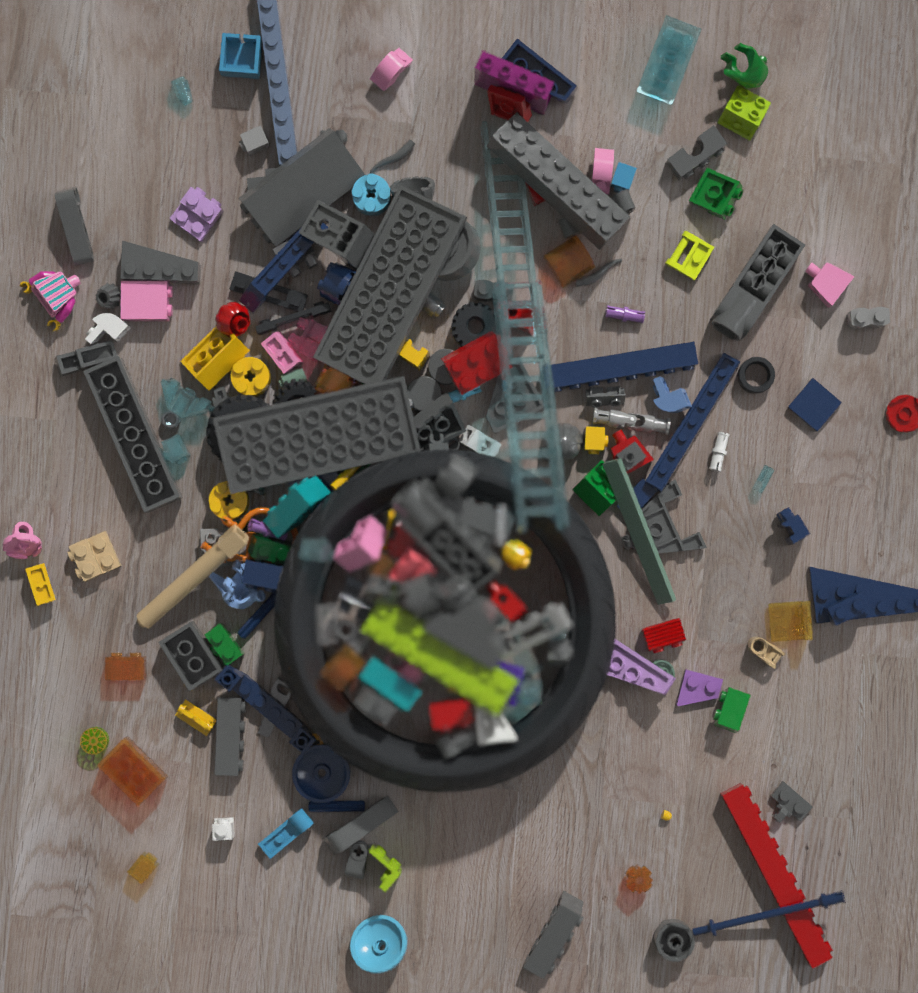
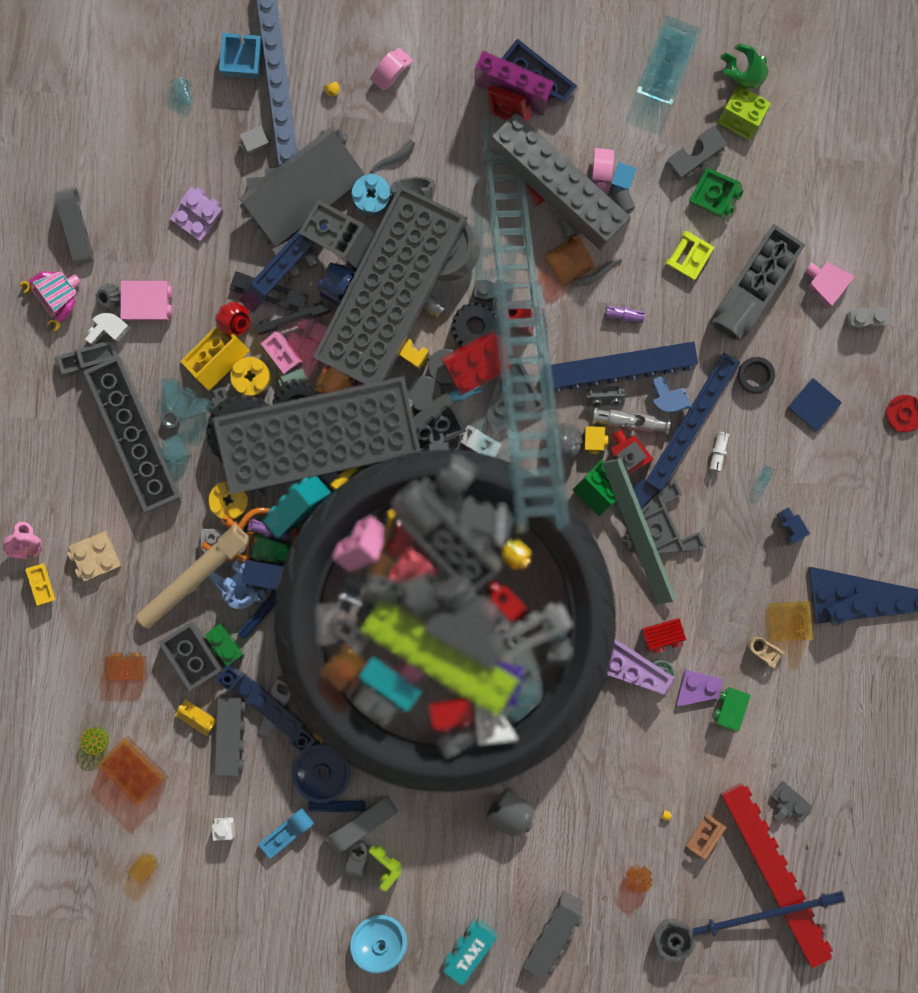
(147, 264): dark grey wedge -> none
(316, 550): clear light blue tile -> none
(332, 89): none -> yellow hinge
(469, 951): none -> teal brick
(511, 814): none -> dark grey cylinder
(706, 836): none -> nougat hinge

